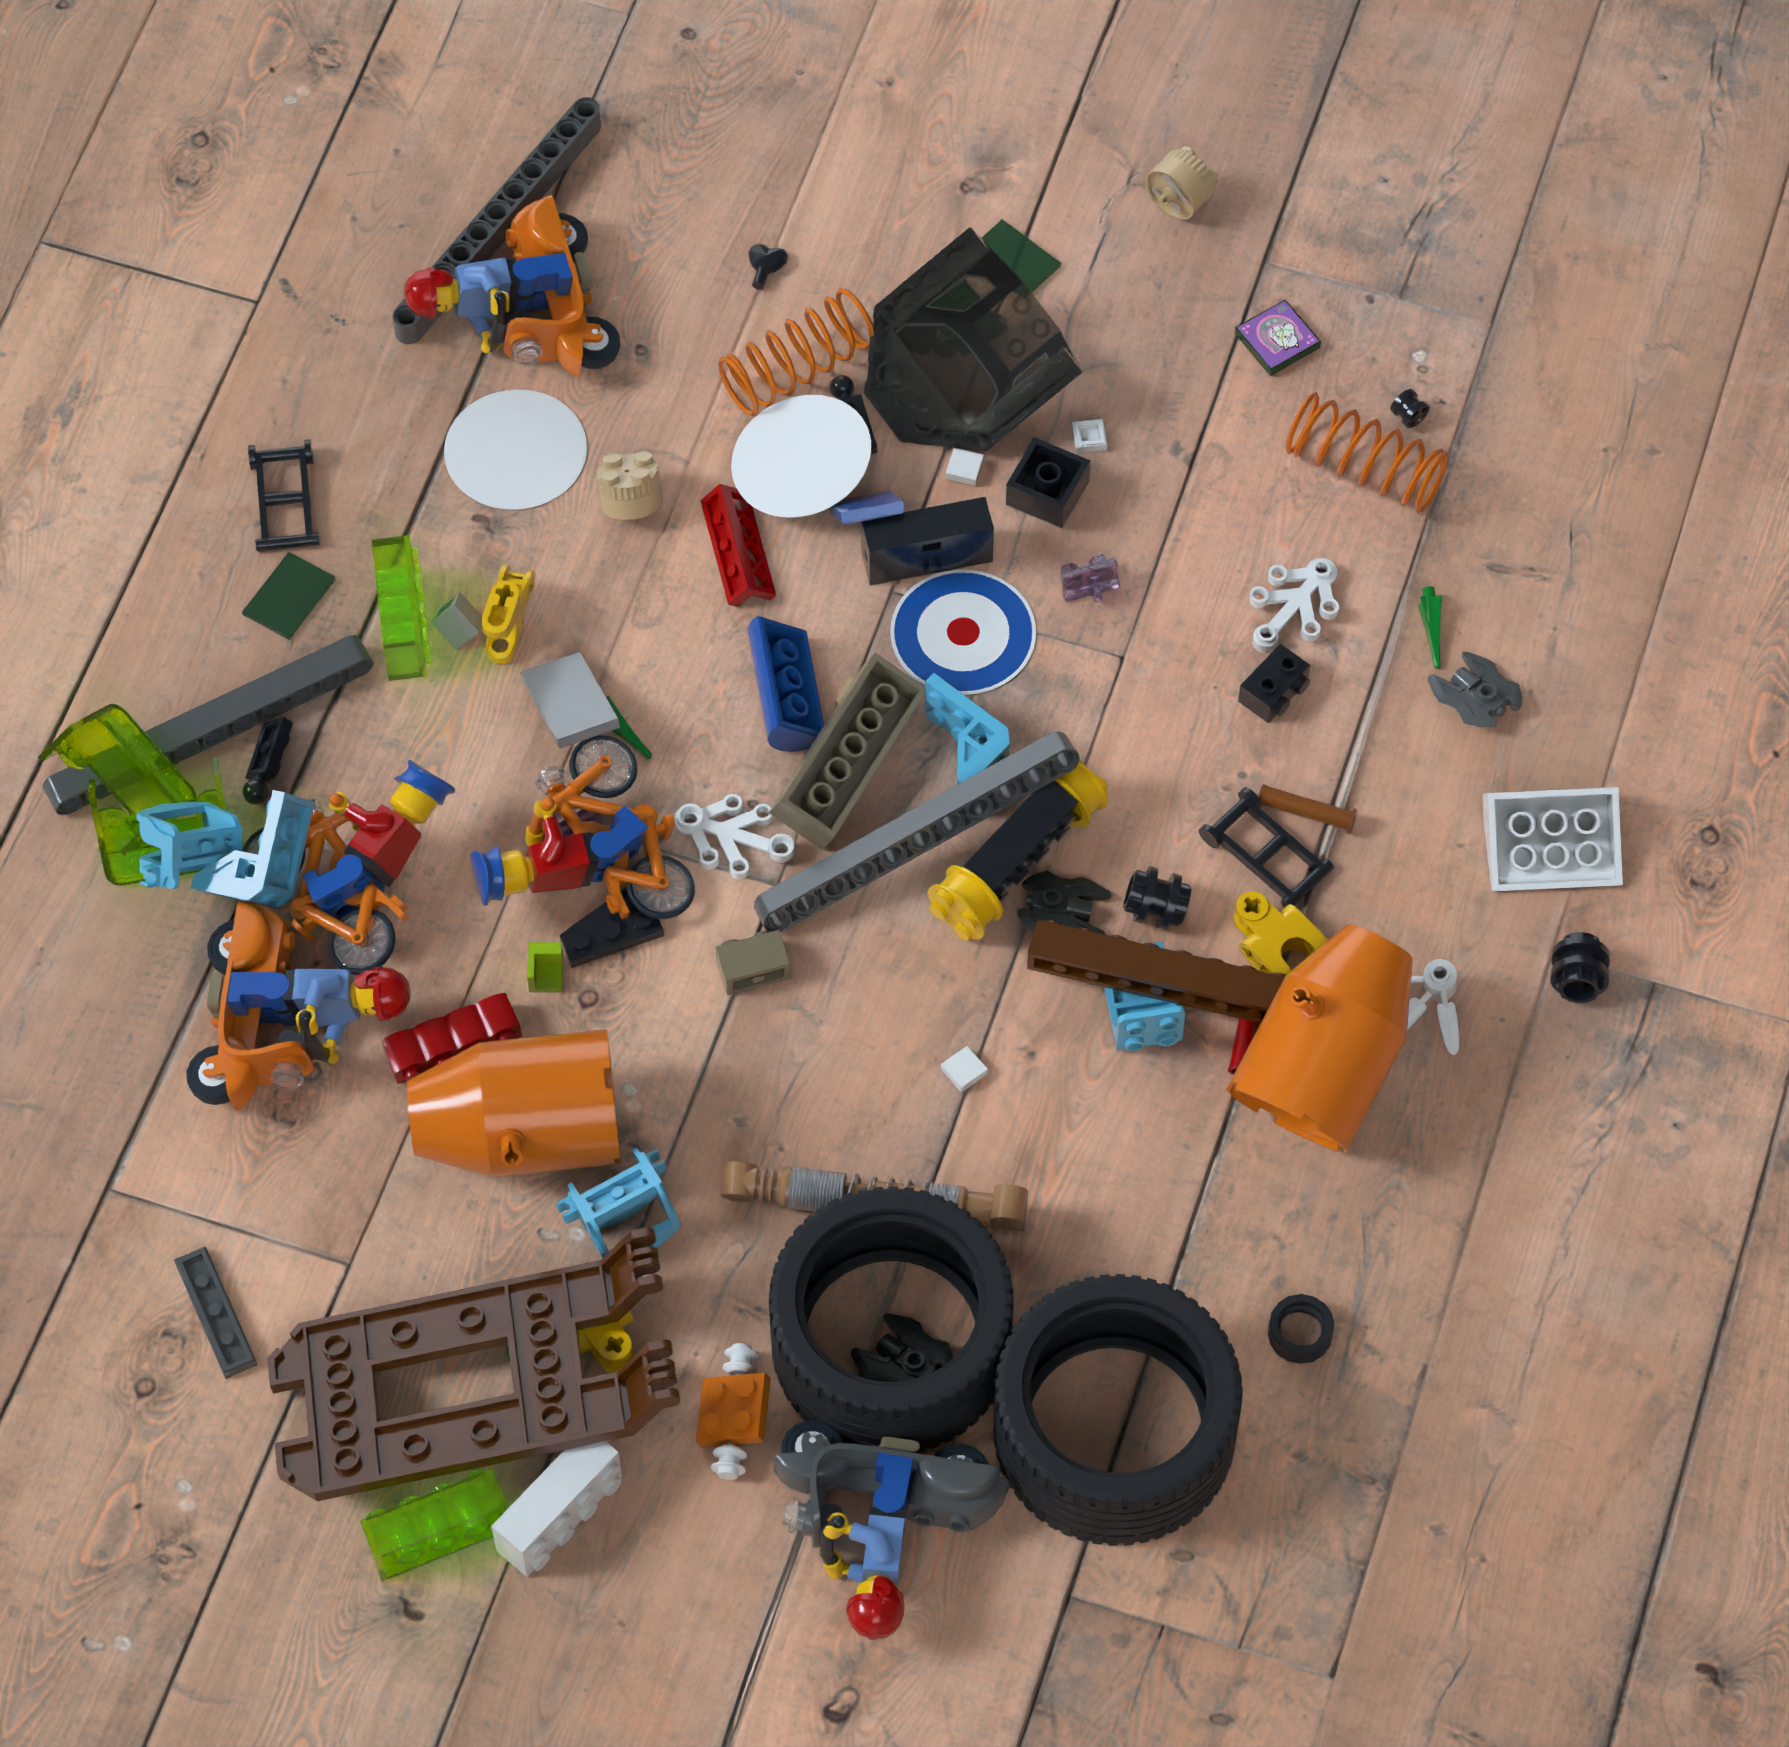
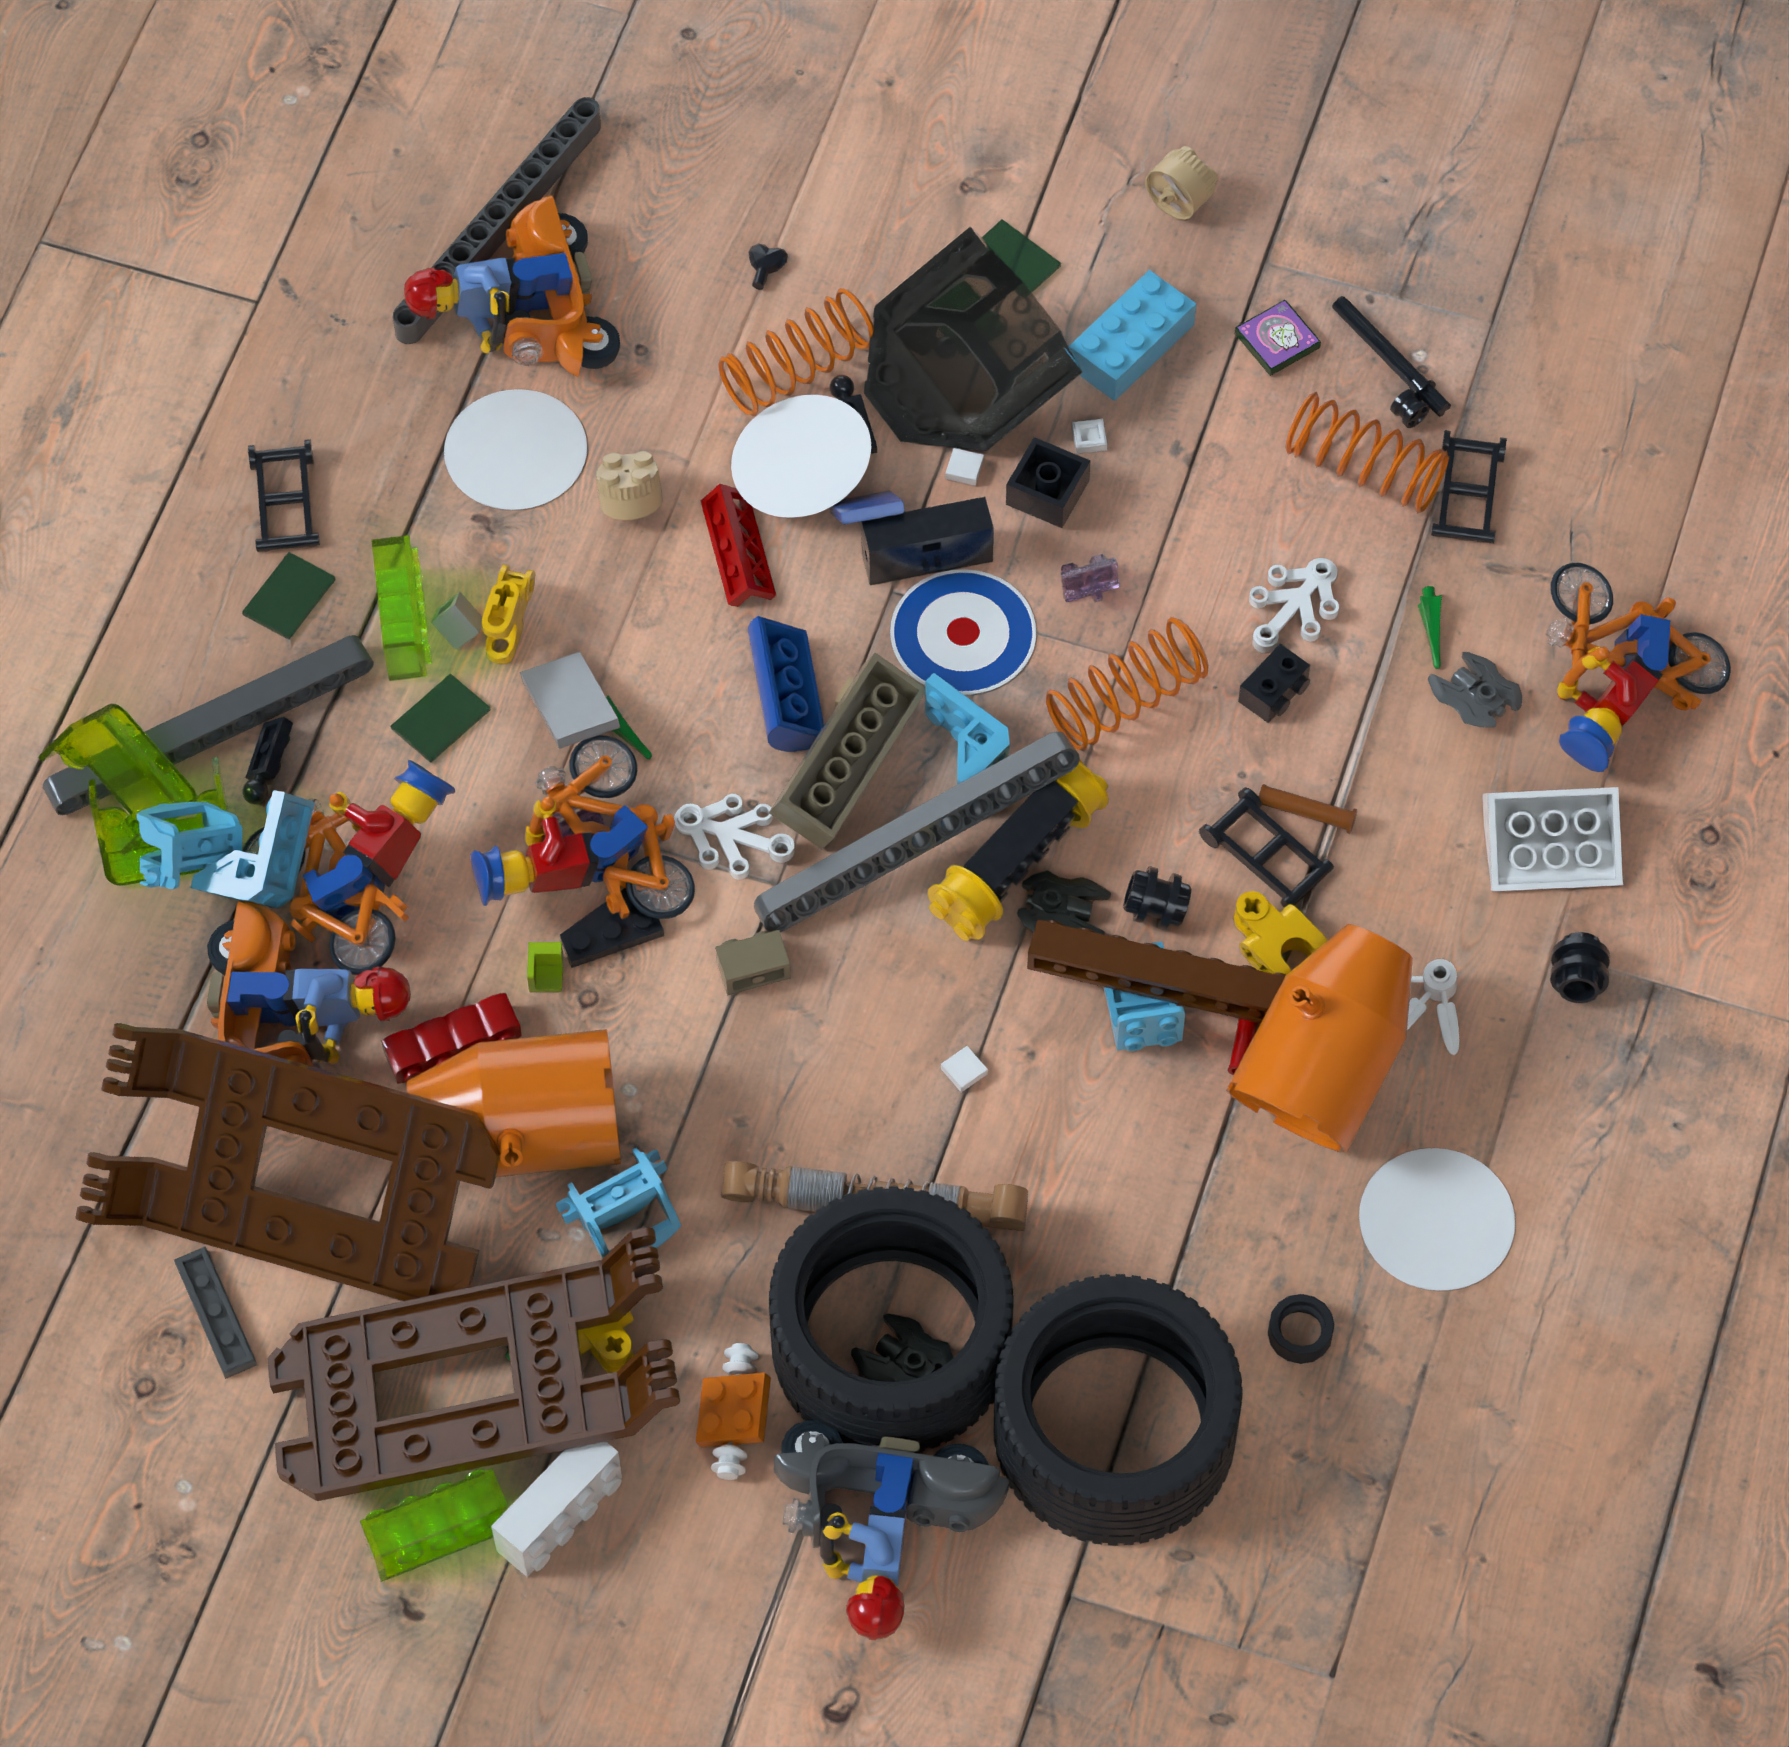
(217, 1194): none -> reddish brown bracket
(440, 718): none -> clear green piece
(1133, 334): none -> medium azure brick
(1195, 647): none -> orange piece
(1391, 356): none -> black axle
(1437, 1219): none -> white sticker
(1497, 451): none -> black piece
(1642, 650): none -> piece

